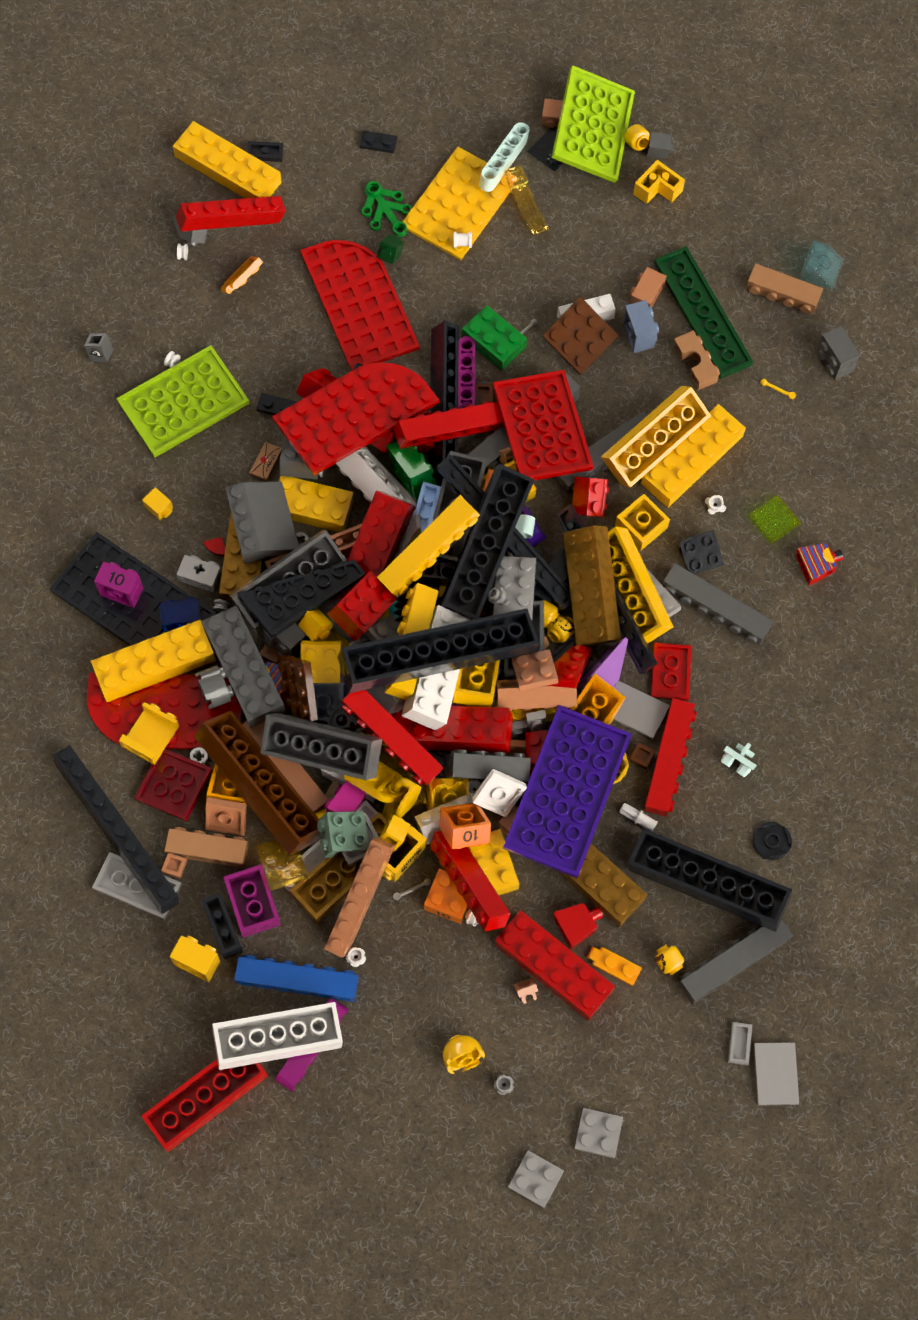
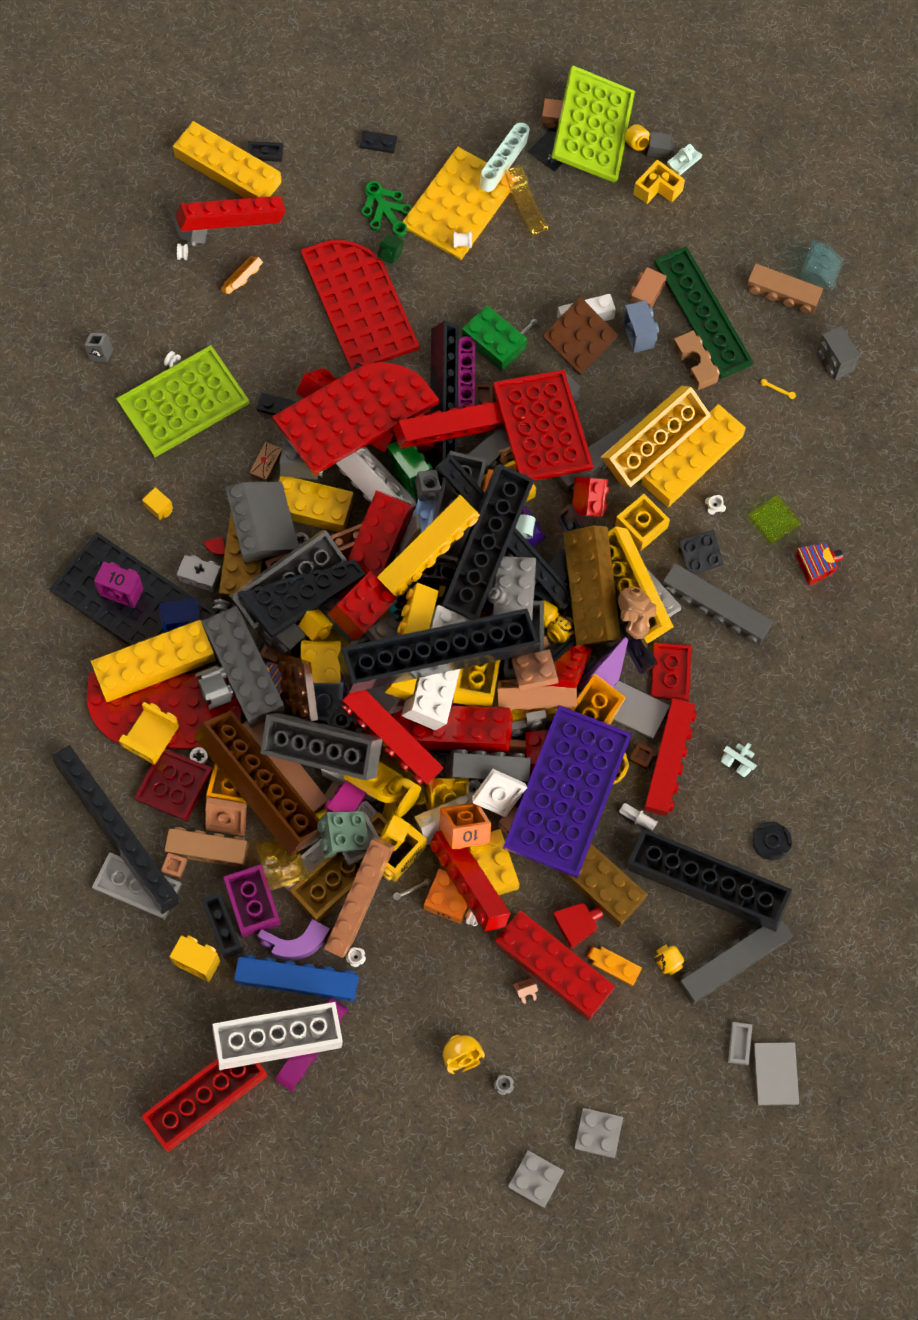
(298, 948): none -> medium lavender arch
(429, 479): none -> dark grey brick
(636, 609): none -> medium nougat head
(684, 159): none -> light aqua hips

